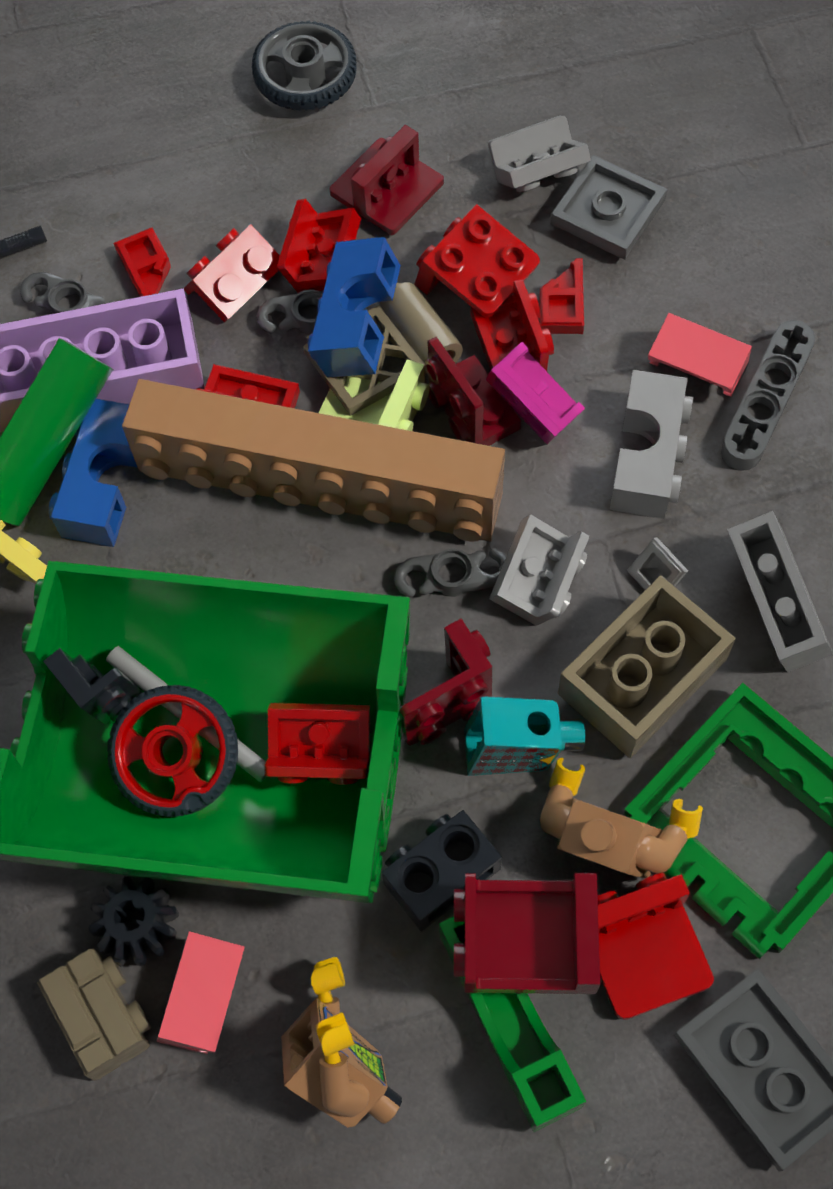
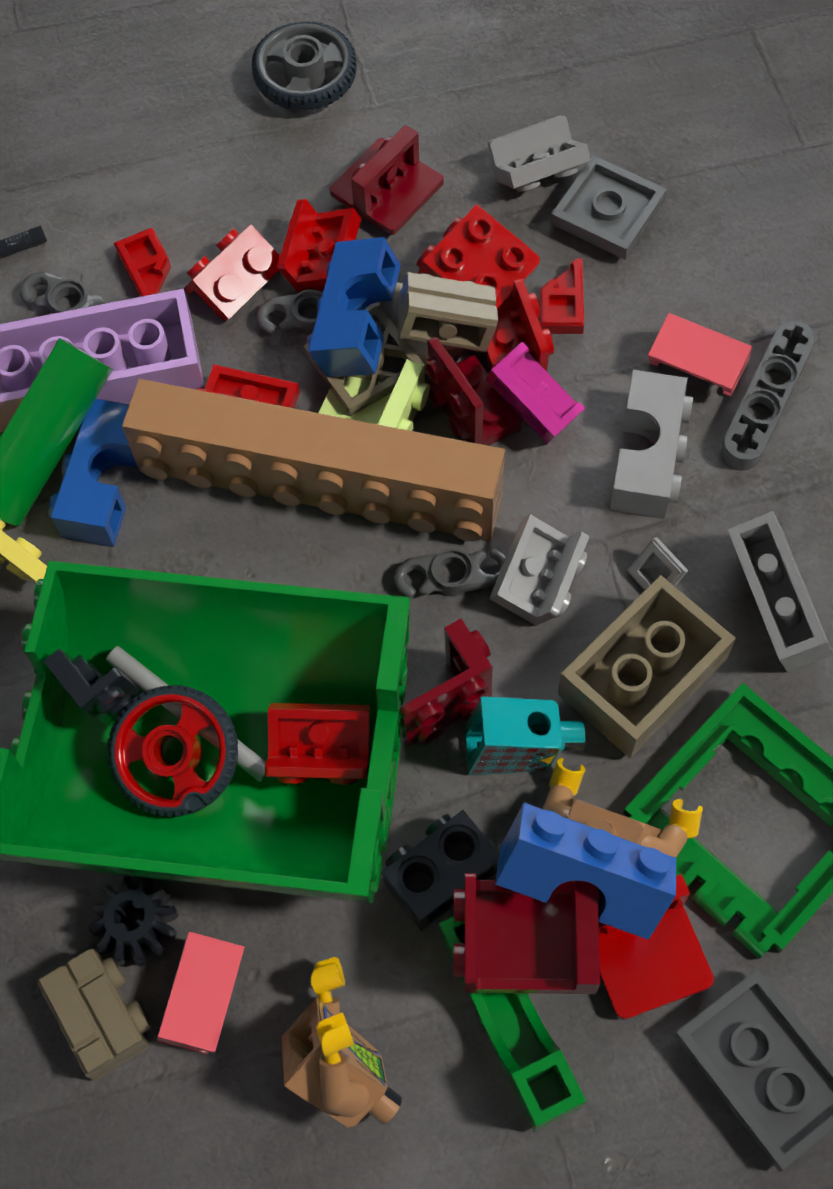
(448, 309): none -> dark tan brick
(551, 849): none -> blue arch

